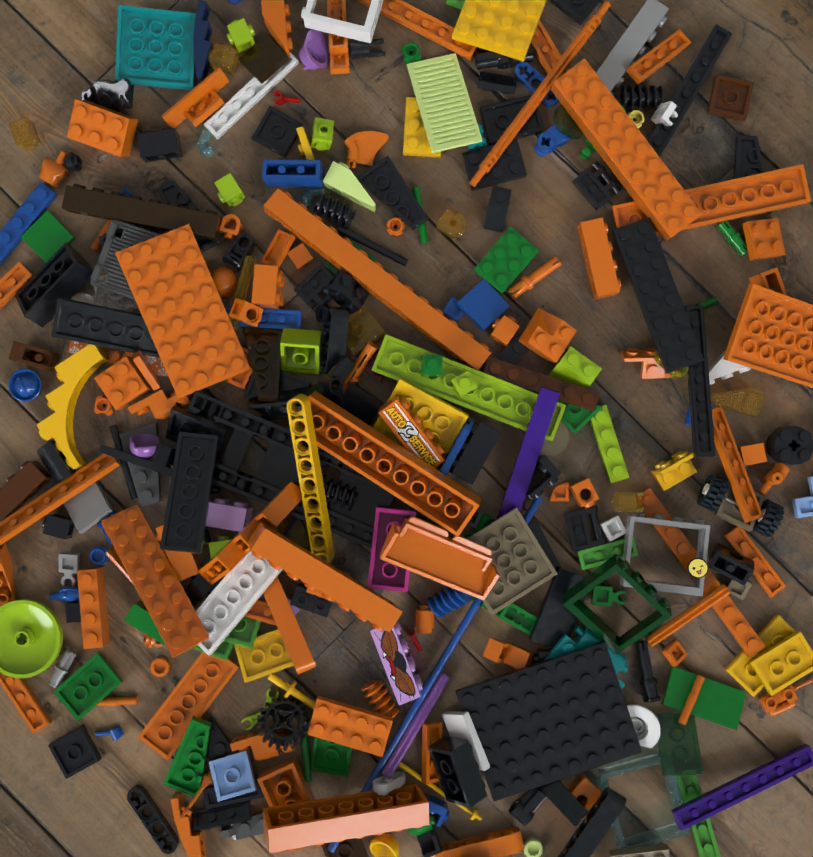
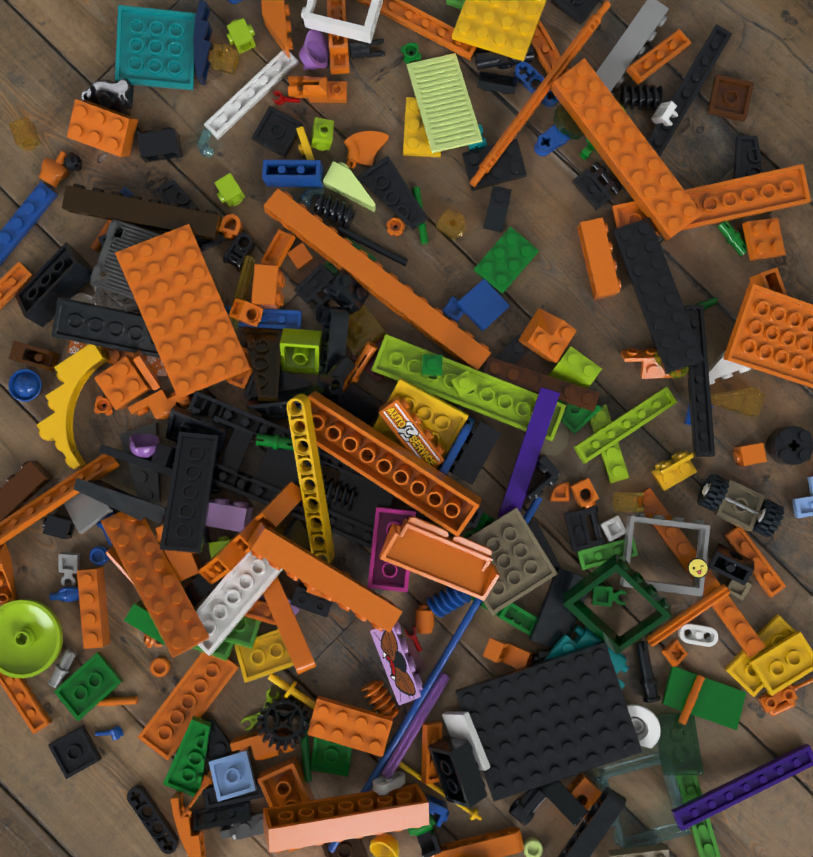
(47, 236): green tile -> none
(54, 462): black brick -> none
(73, 612): black tile -> none
(120, 500): none -> black wedge
(124, 464): black bar -> none
(199, 102): orange bracket -> none
(225, 281): orange hair -> none
(264, 59): dark brown tile -> none
(274, 441): none -> green pin
(317, 89): none -> orange plate
(500, 115): black tile -> none
(504, 330): orange brick -> none
(528, 281): orange pin -> none
(625, 425): none -> lime plate
(638, 115): light yellow plate -> none
(697, 635): none -> white plate
(735, 467): orange plate -> none
(773, 477): orange piece -> none

